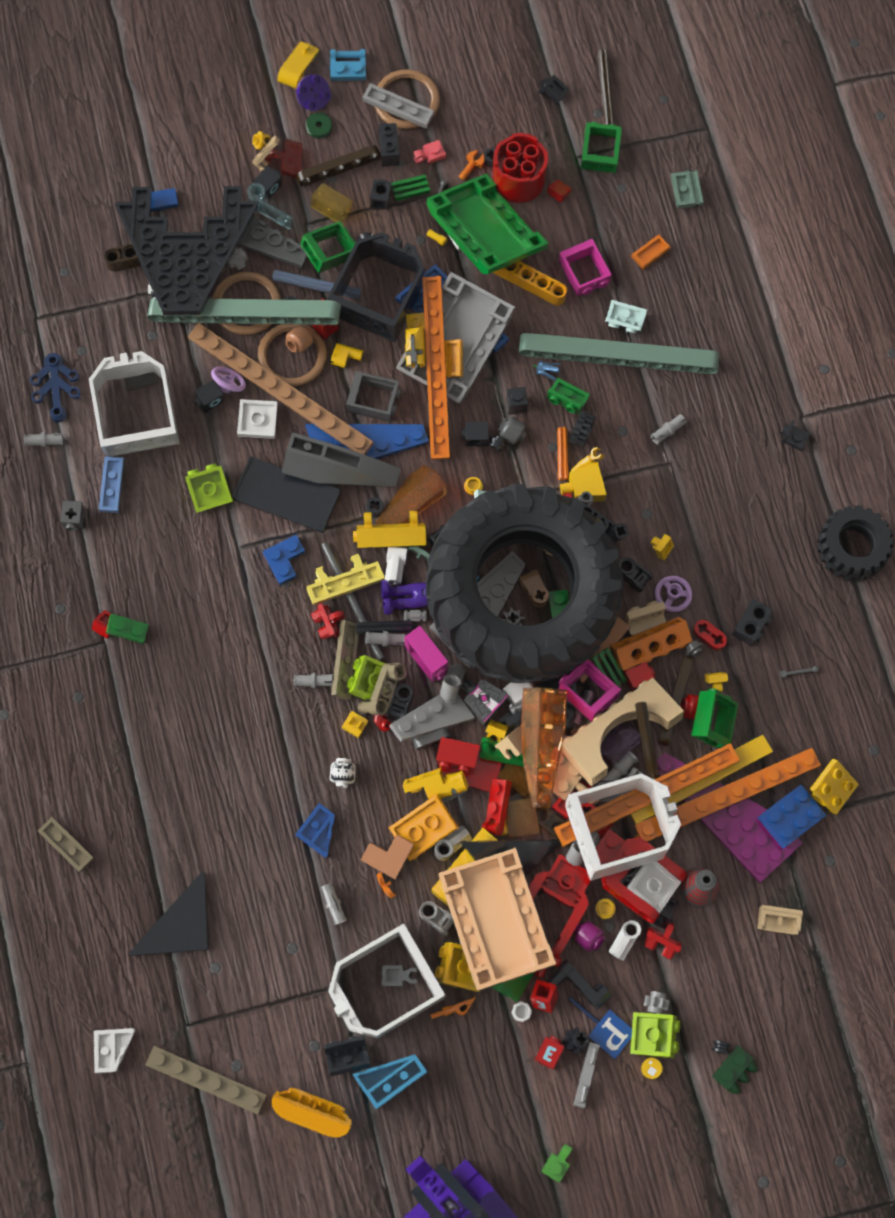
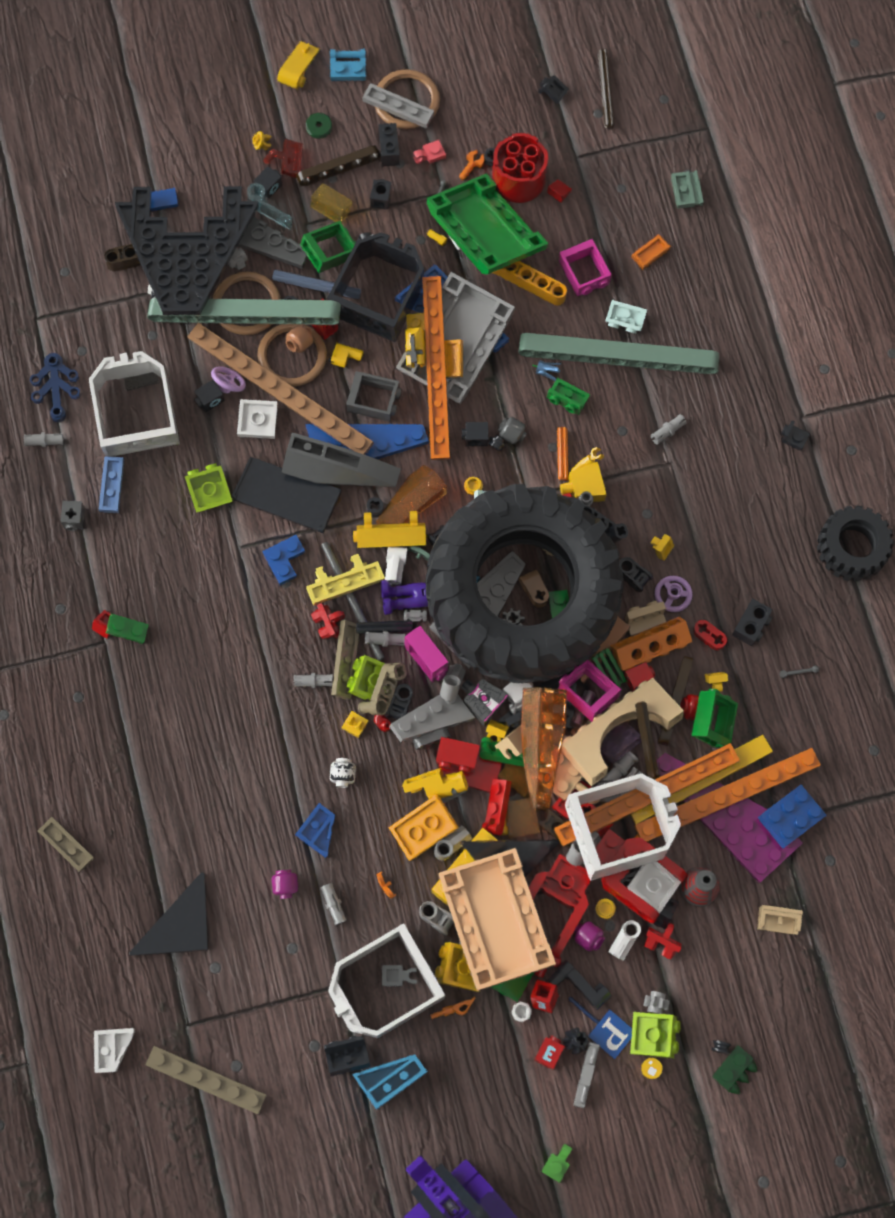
(264, 152): tan piece -> none
(284, 883): none -> magenta head
(311, 1112): light orange brick -> none
(319, 88): dark purple plate -> none
(389, 861): nougat tile -> none
(408, 185): green tile -> none
(516, 400): black brick -> none
(582, 428): black tyre -> none
(596, 162): green window -> none
(694, 648): dark grey plate -> none
(833, 787): yellow plate -> none

